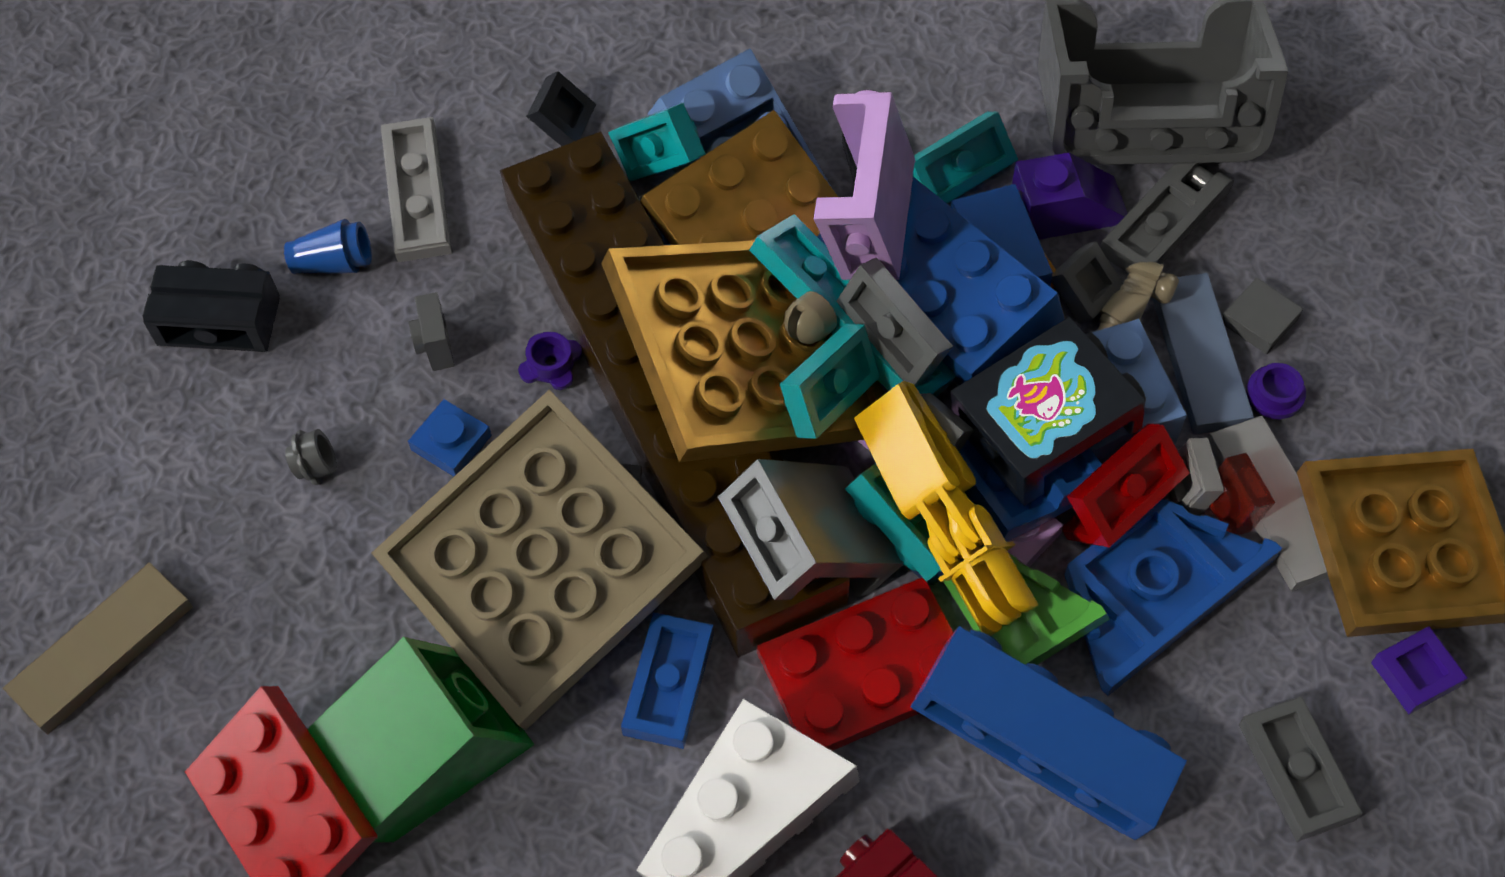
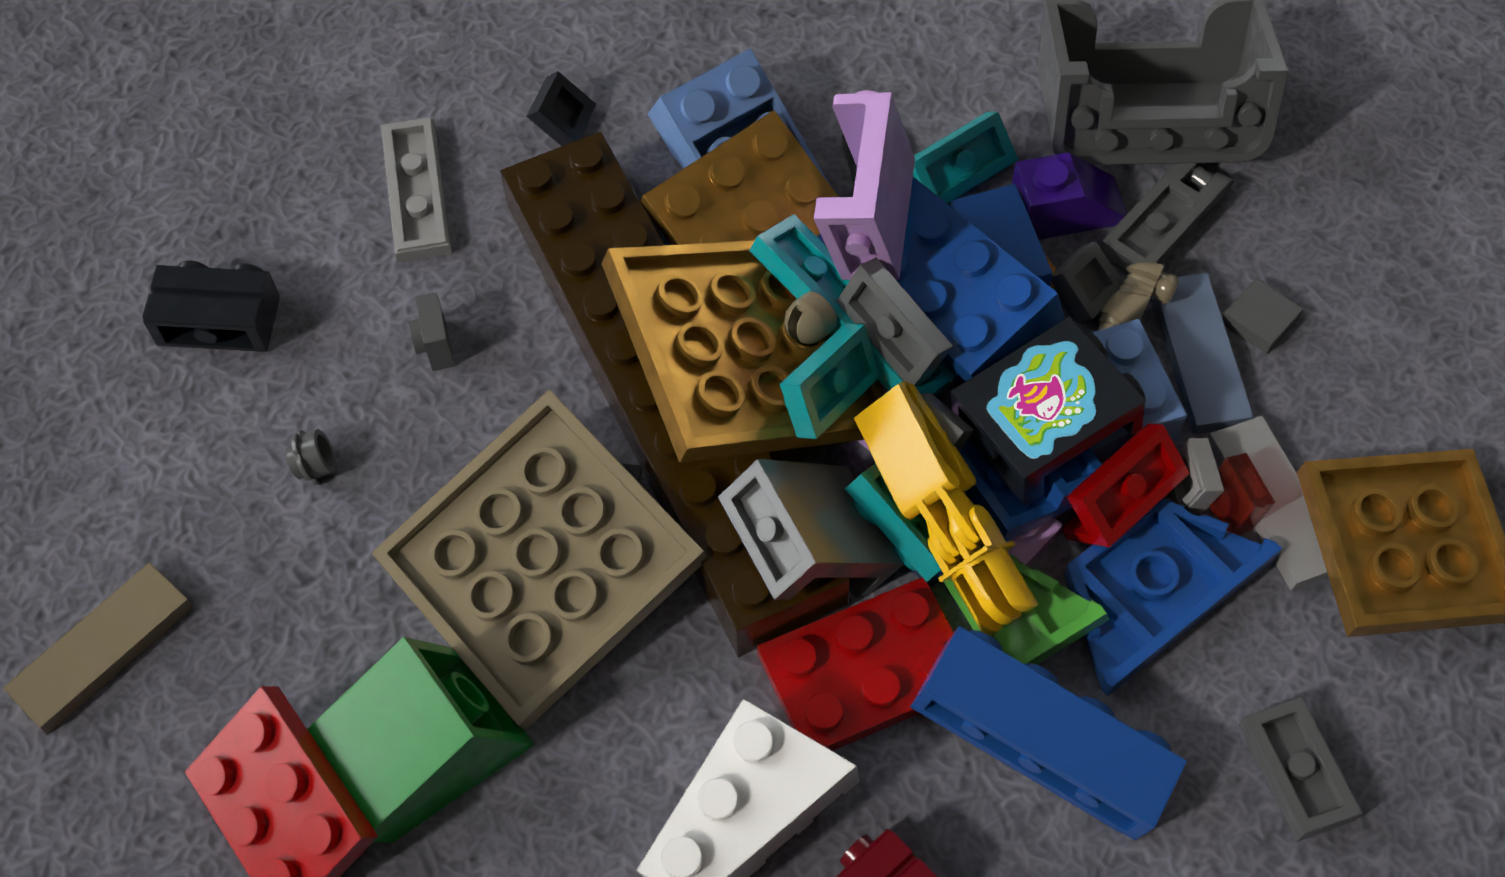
(331, 249): blue cone -> none
(449, 438): blue plate -> none
(546, 346): dark purple plate -> none
(657, 142): teal plate -> none
(667, 680): blue plate -> none
(1276, 391): dark purple plate -> none
(1419, 670): dark purple plate -> none

